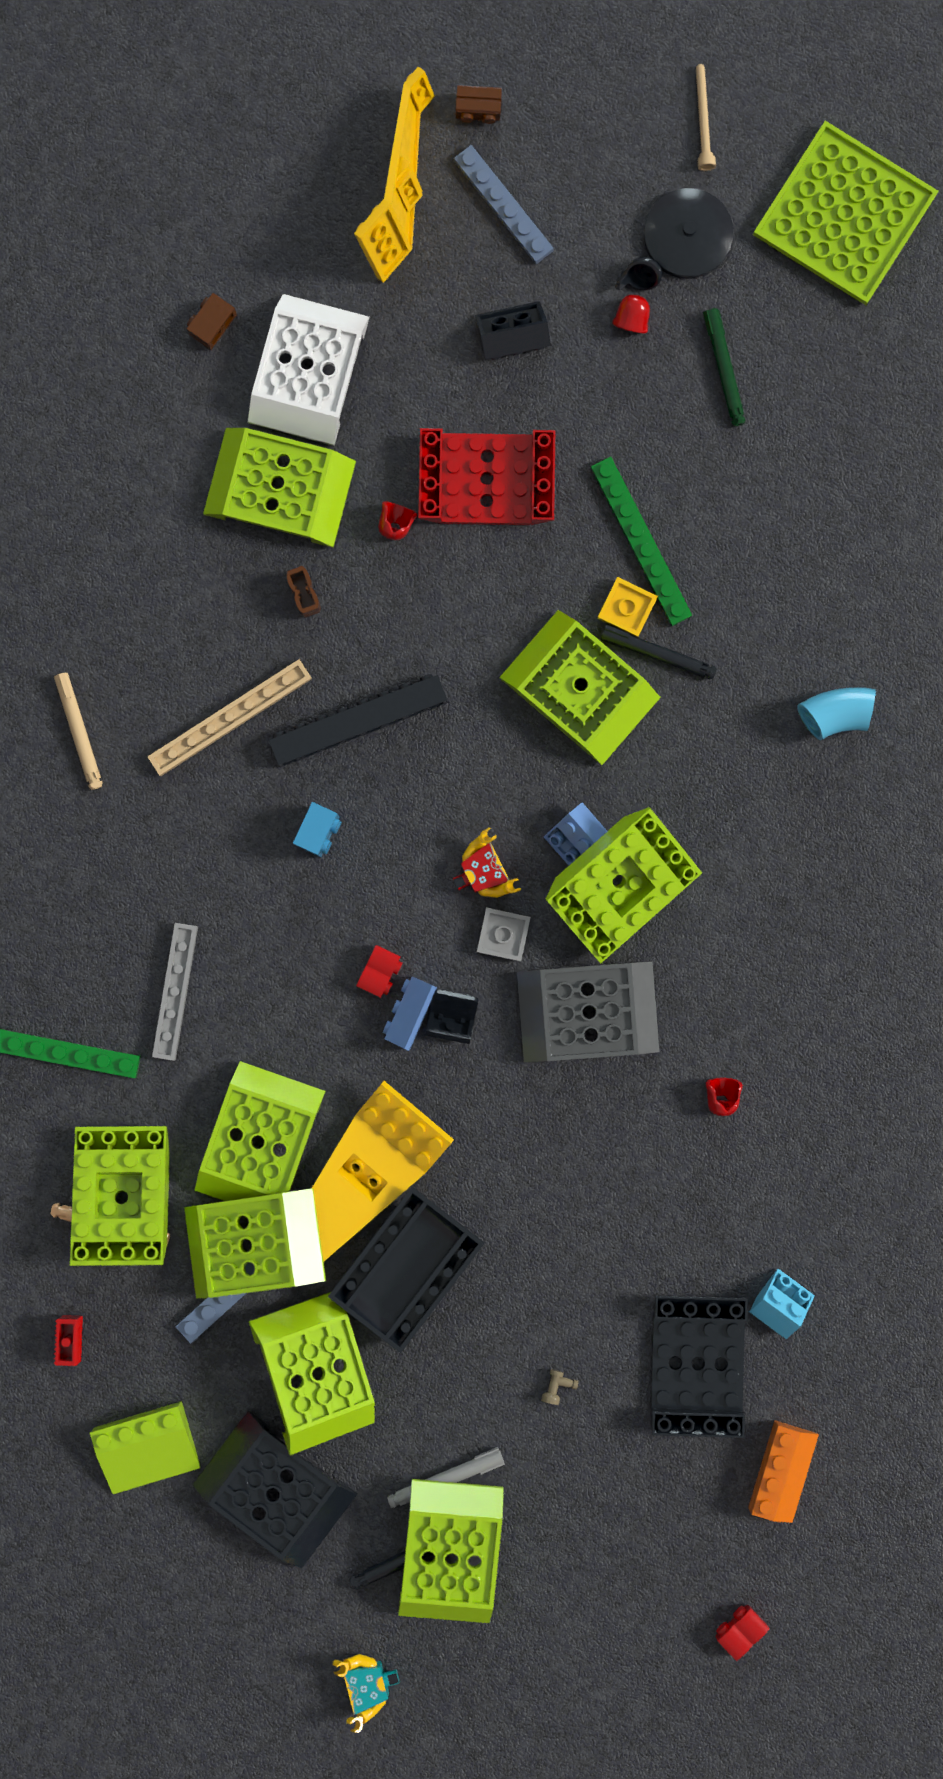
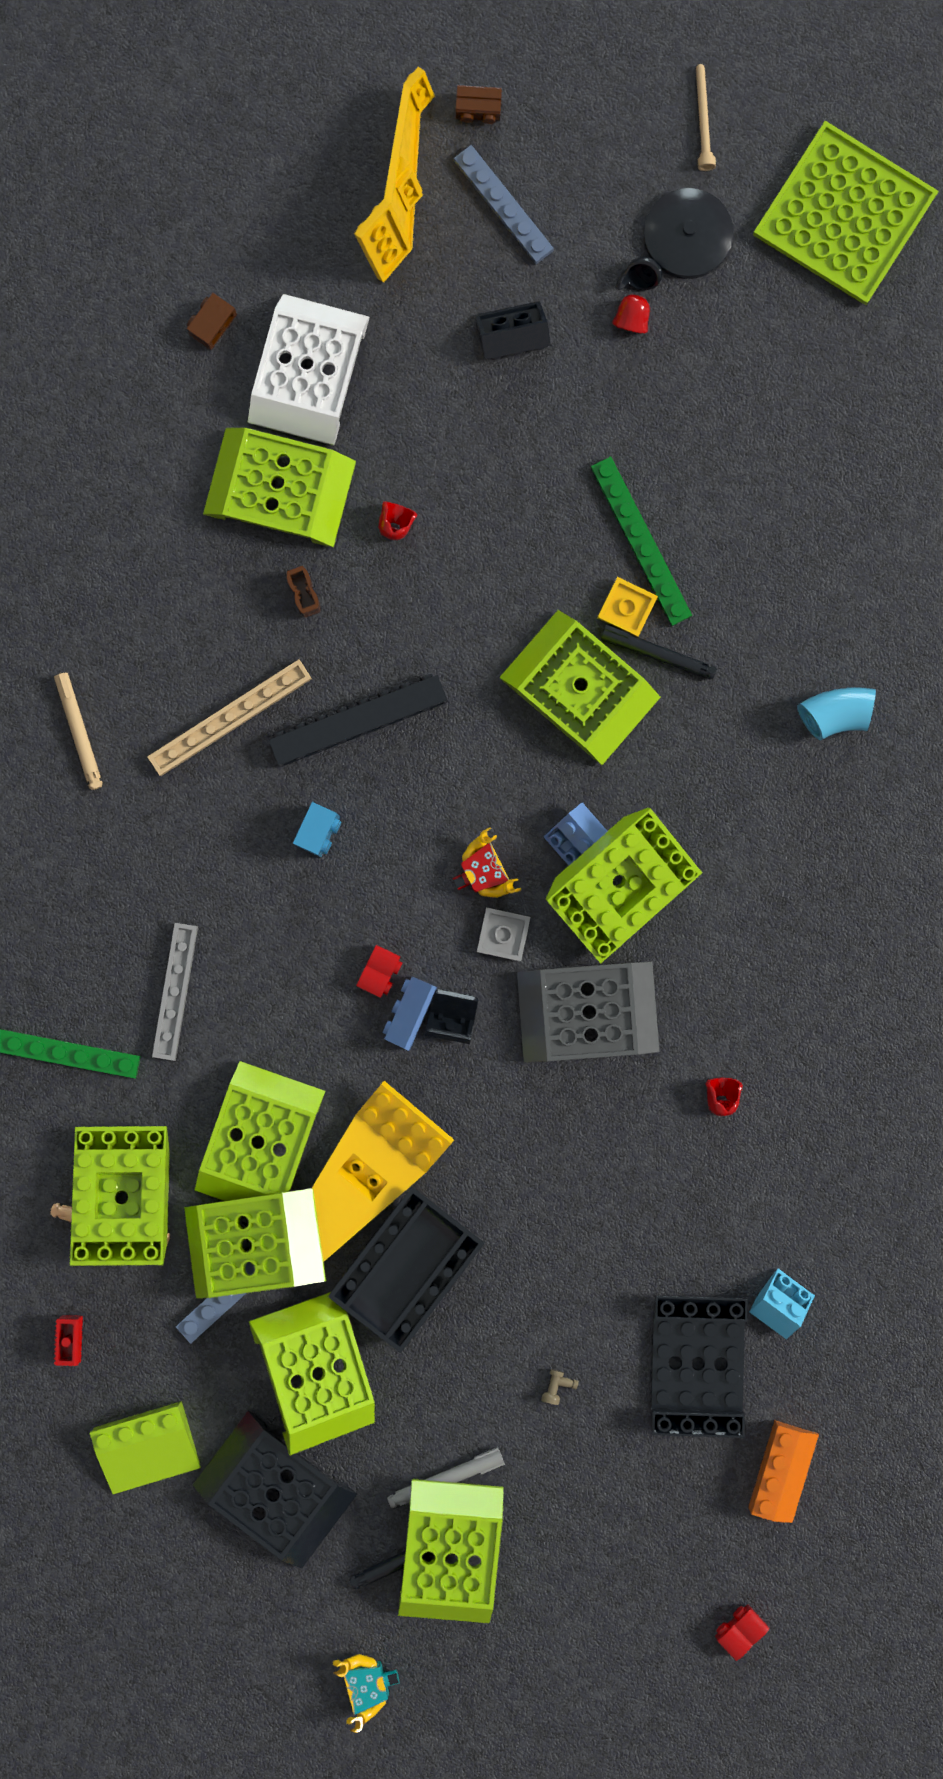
(520, 469): red slope -> none
(716, 333): dark green piece -> none

